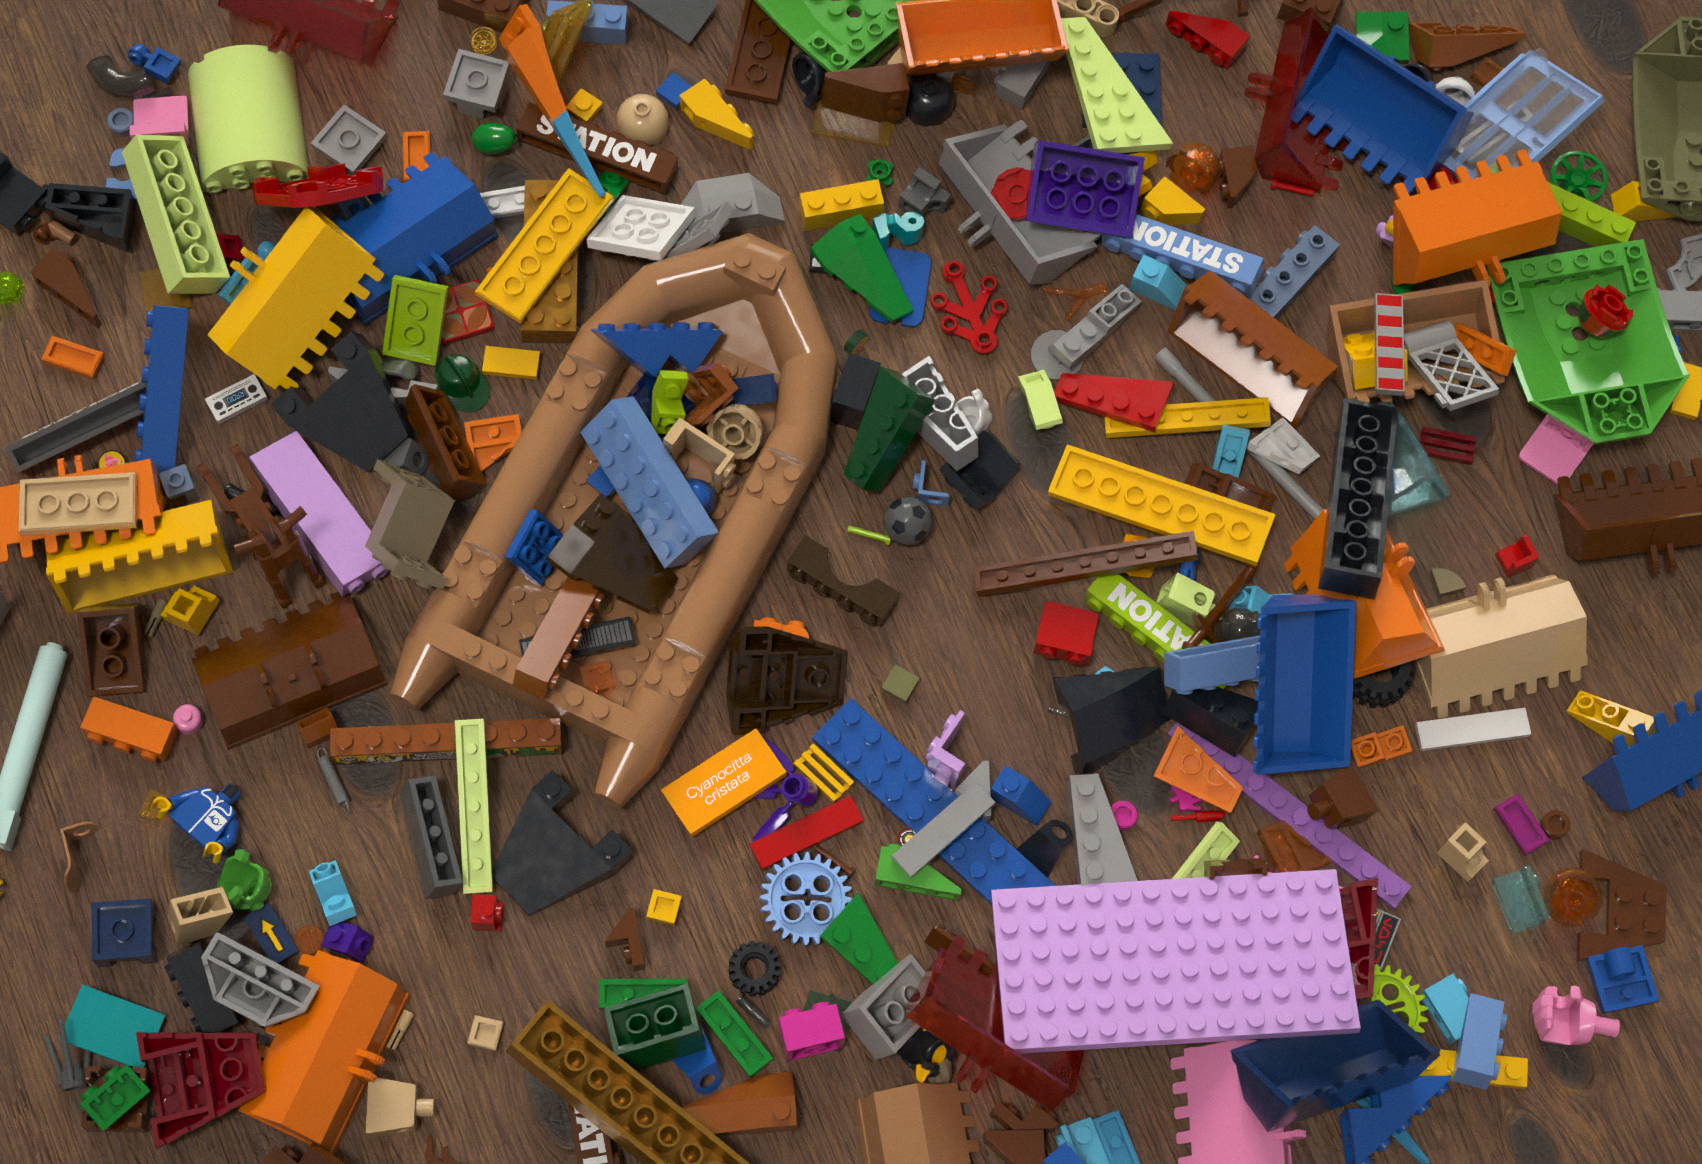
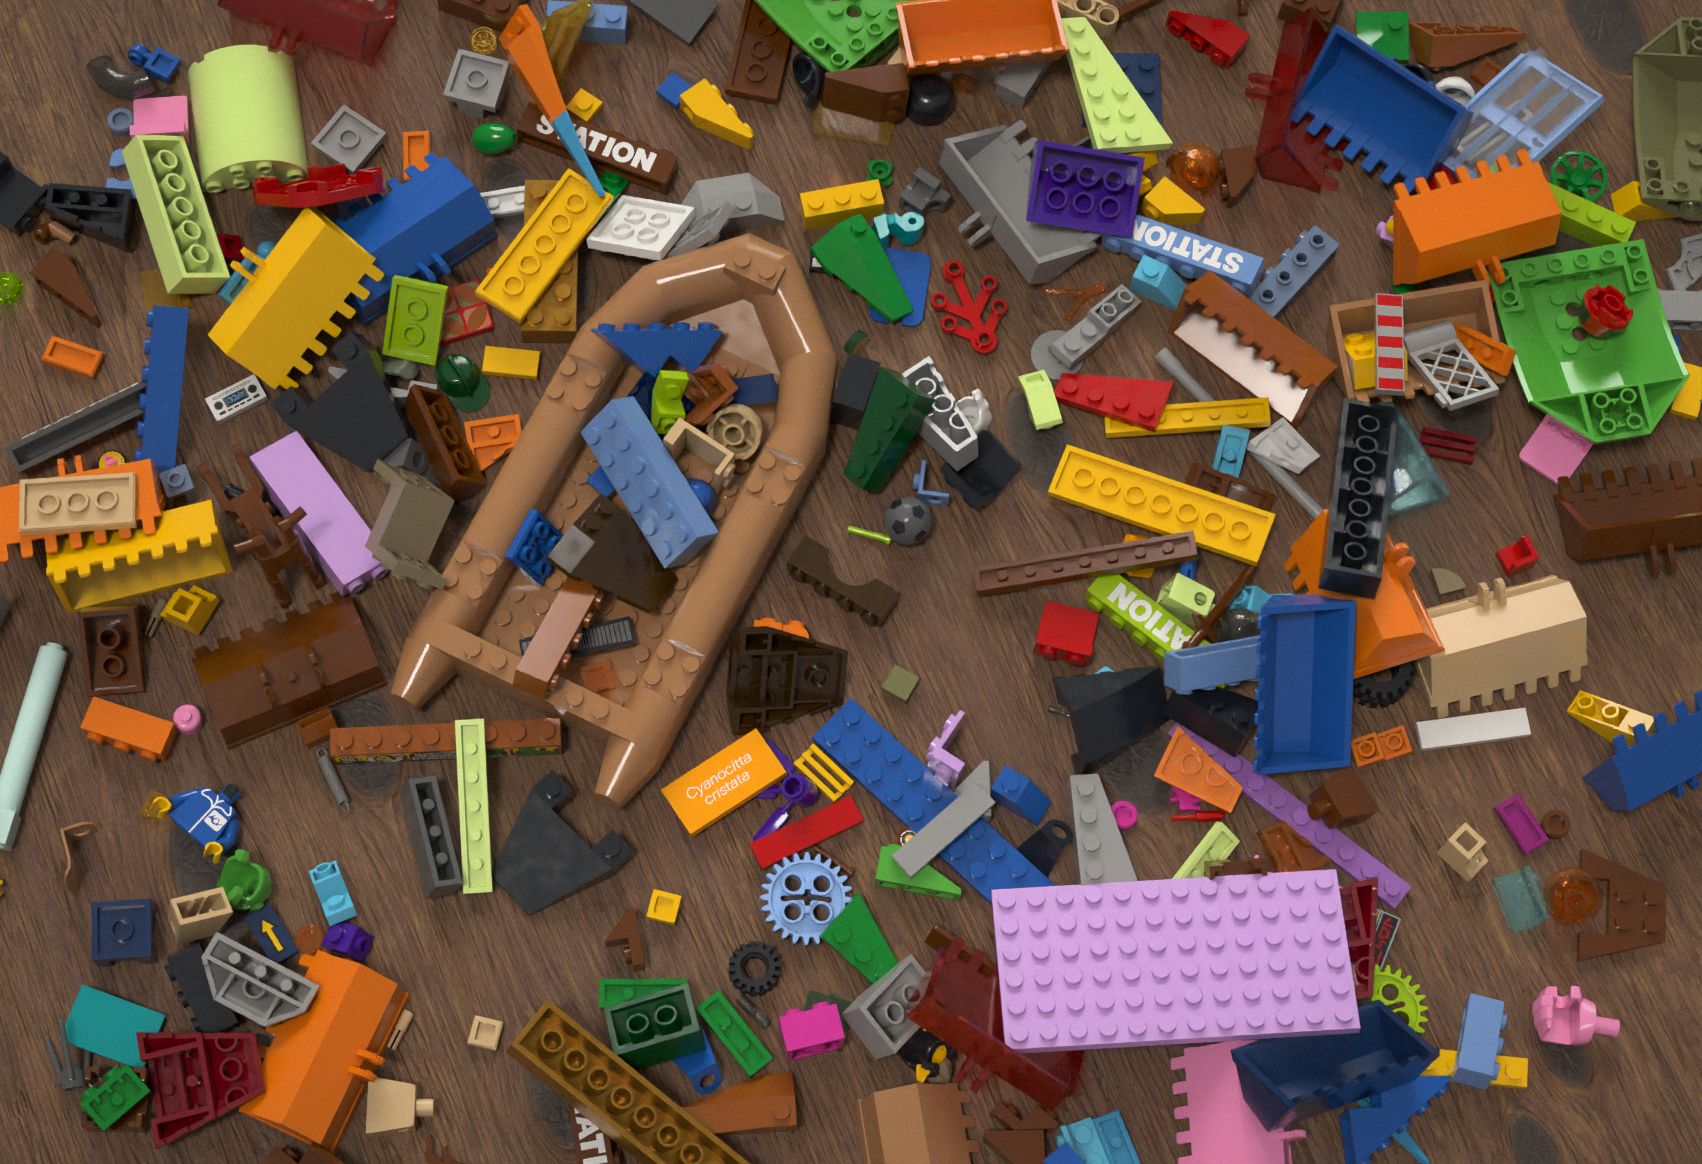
(486, 913): red brick -> none
(643, 119): tan cylinder -> none
(1012, 192): red tile -> none
(1274, 184): red piece -> none
(1447, 1006): medium azure slope -> none
(1622, 979): blue plate -> none

